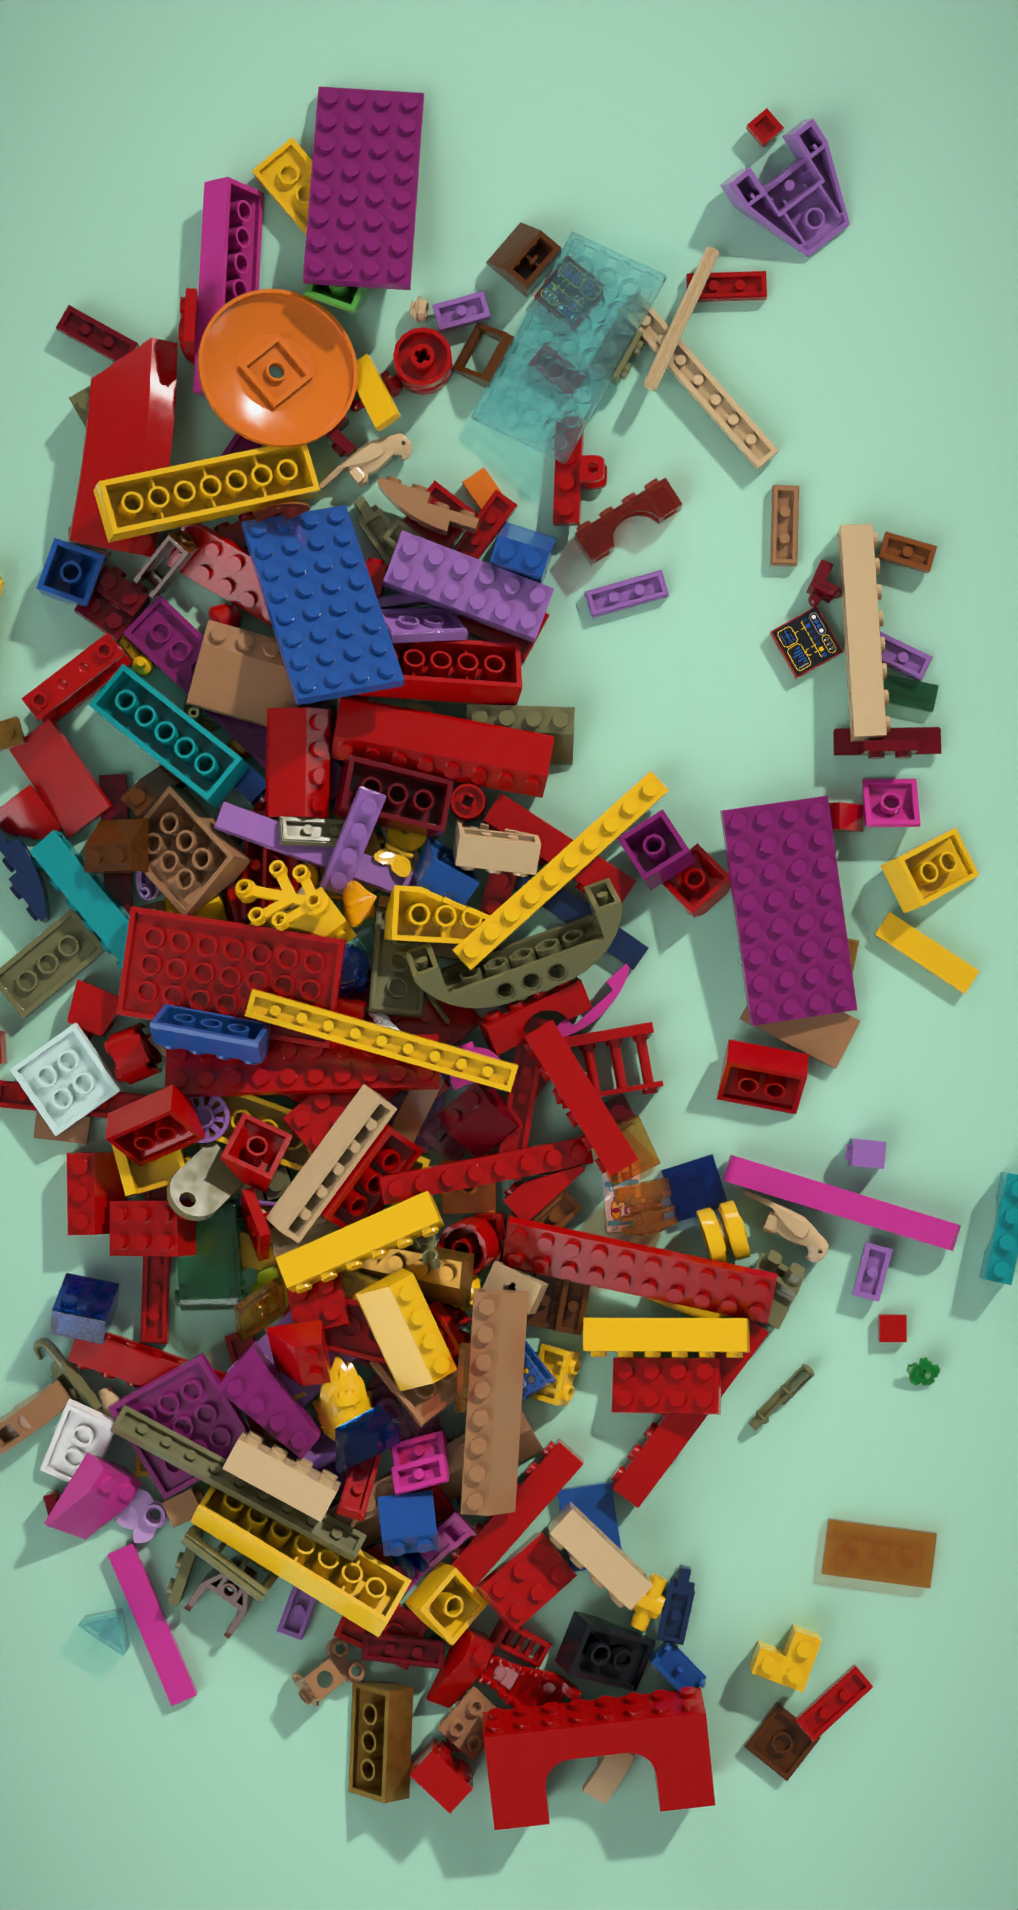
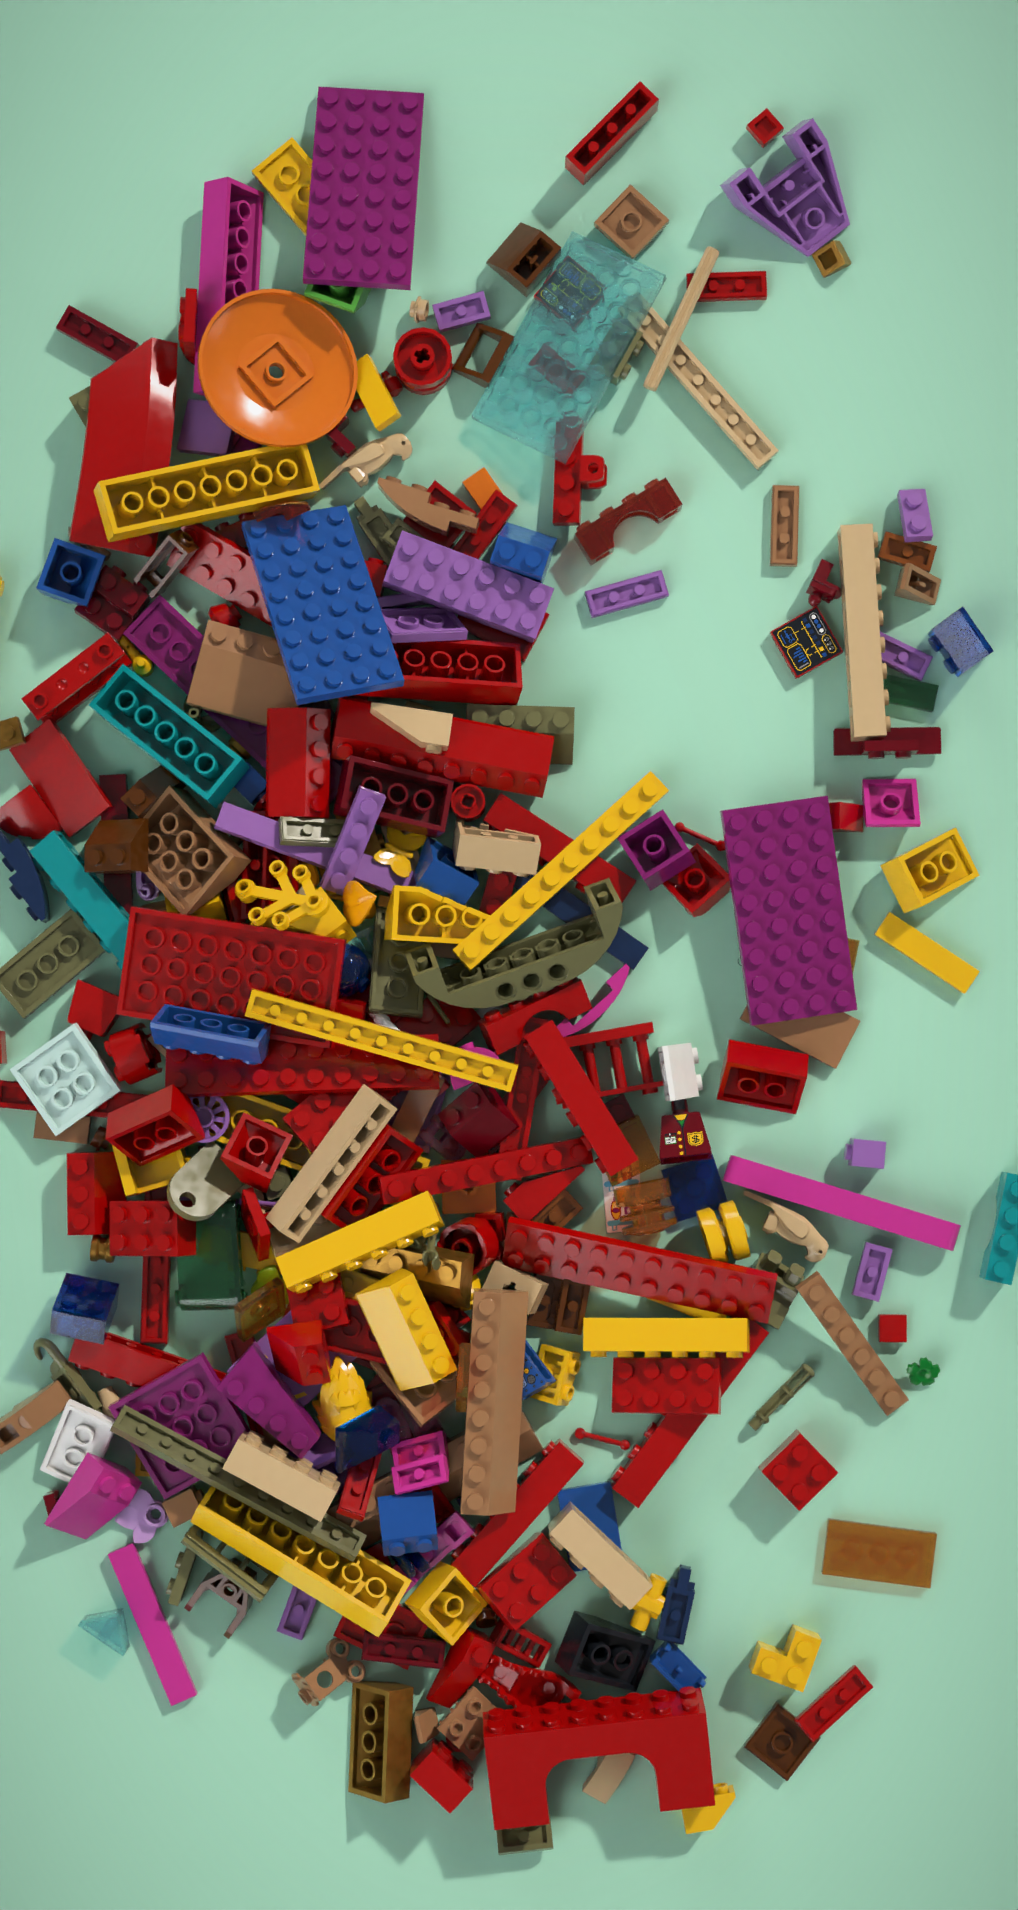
(99, 1139): none -> reddish brown plate
(100, 1249): none -> pearl gold wheel
(204, 431): none -> medium lavender tile
(422, 727): none -> tan slope
(426, 1724): none -> medium nougat slope
(486, 1618): none -> reddish brown plate
(525, 1839): none -> olive bracket
(580, 1433): none -> red hinge
(611, 133): none -> red brick
(631, 222): none -> medium nougat plate
(679, 1071): none -> white slope
(683, 1136): none -> dark red torso
(707, 1817): none -> yellow slope
(720, 845): none -> red hinge
(798, 1470): none -> red brick
(831, 258): none -> pearl gold slope
(851, 1343): none -> medium nougat plate
(915, 515): none -> medium lavender plate
(917, 585): none -> medium nougat slope
(959, 642): none -> clear blue slope

